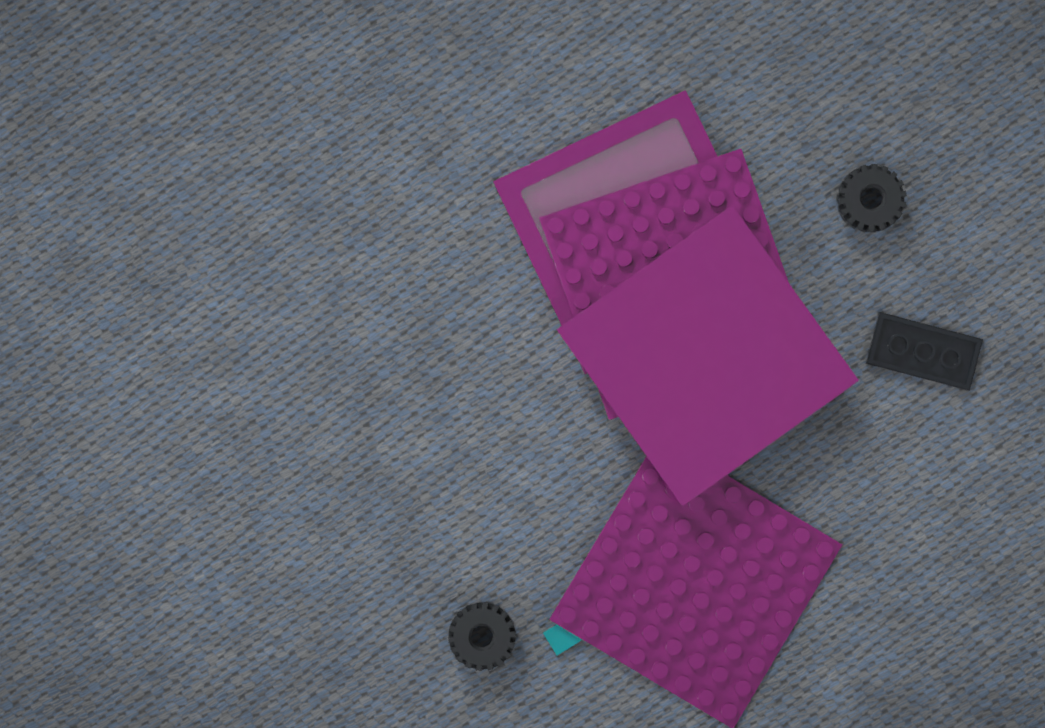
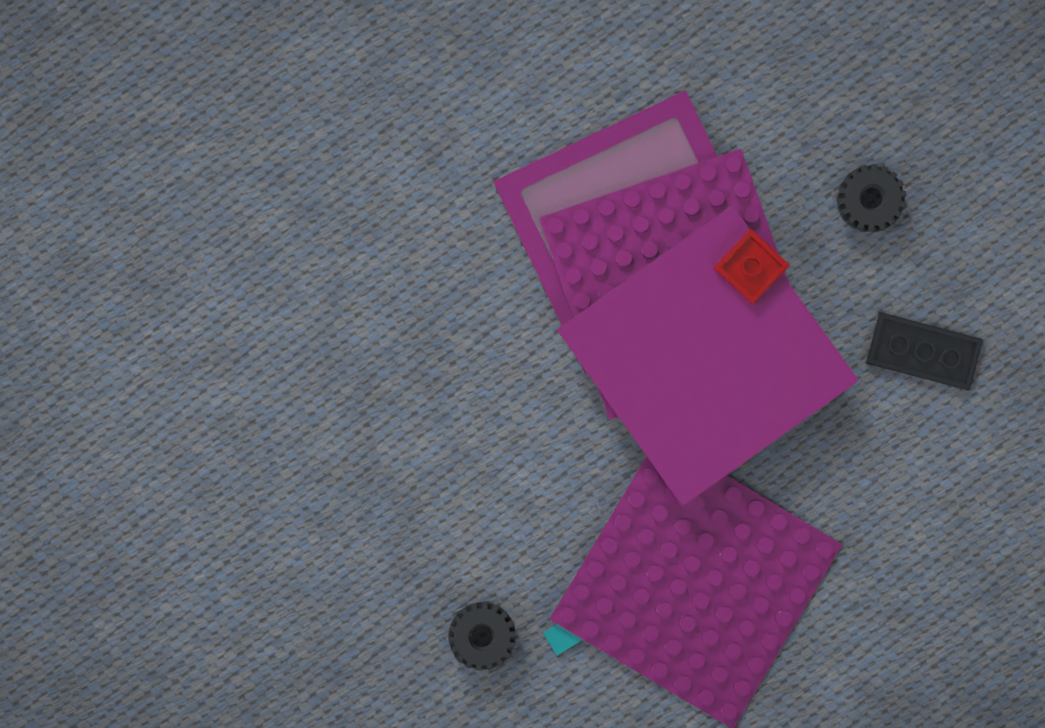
(751, 266): none -> red tile

